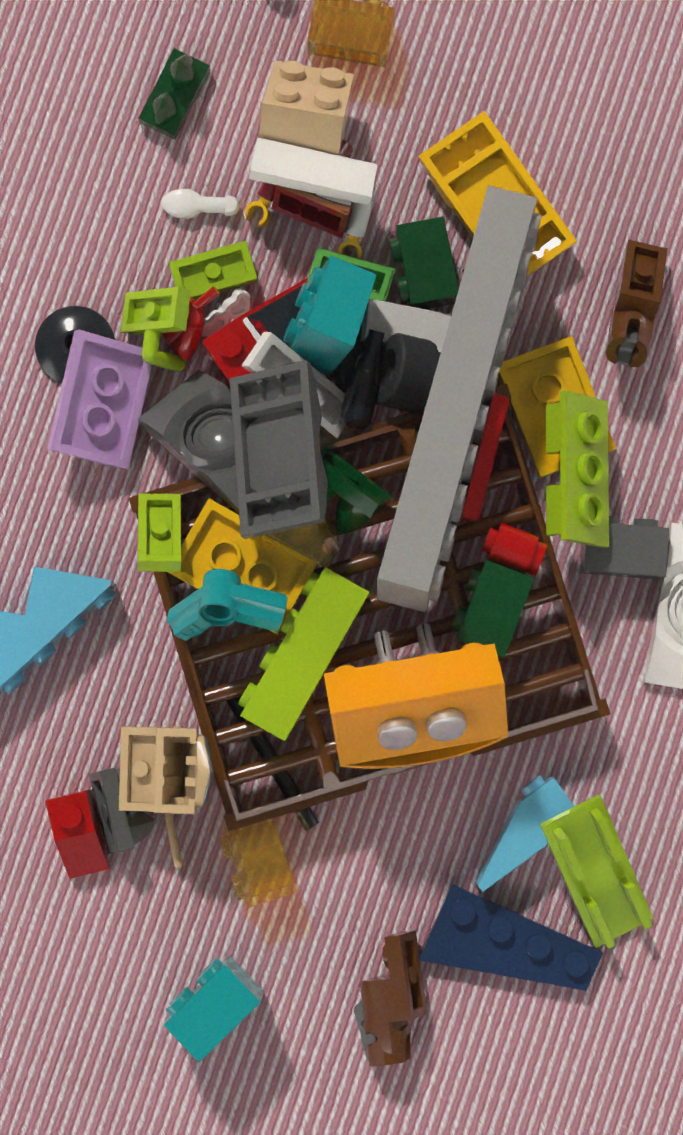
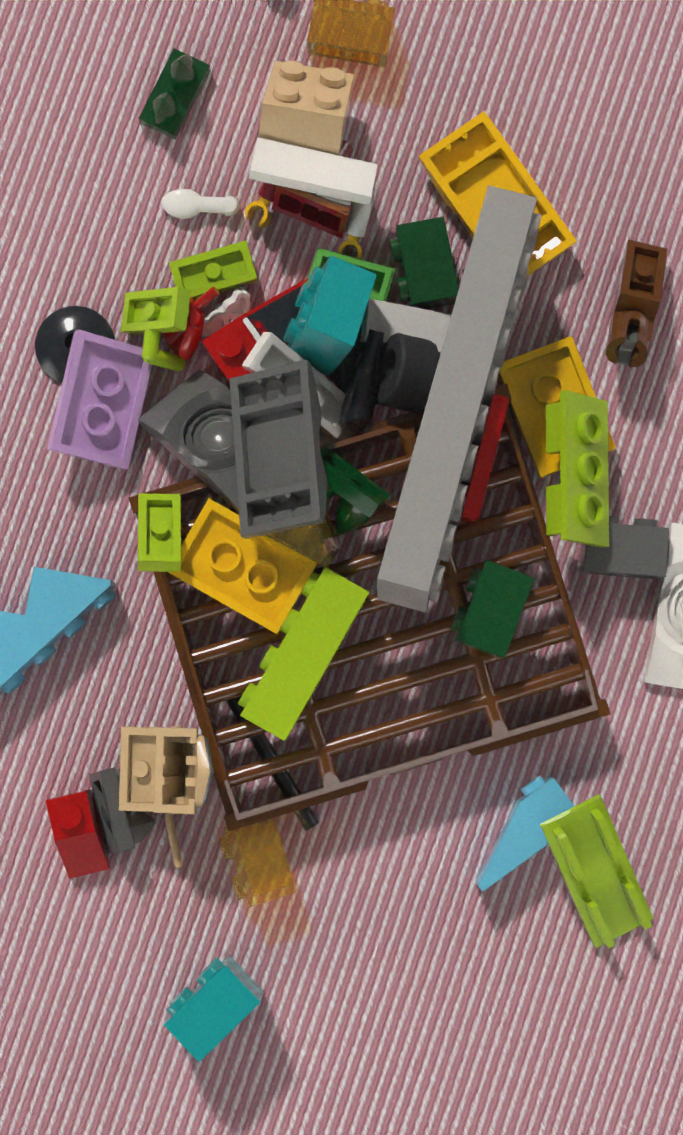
(222, 602): teal piece -> none
(391, 1002): reddish brown plate -> none
(417, 706): light orange piece -> none
(498, 941): dark blue wing -> none
(514, 549): red brick -> none

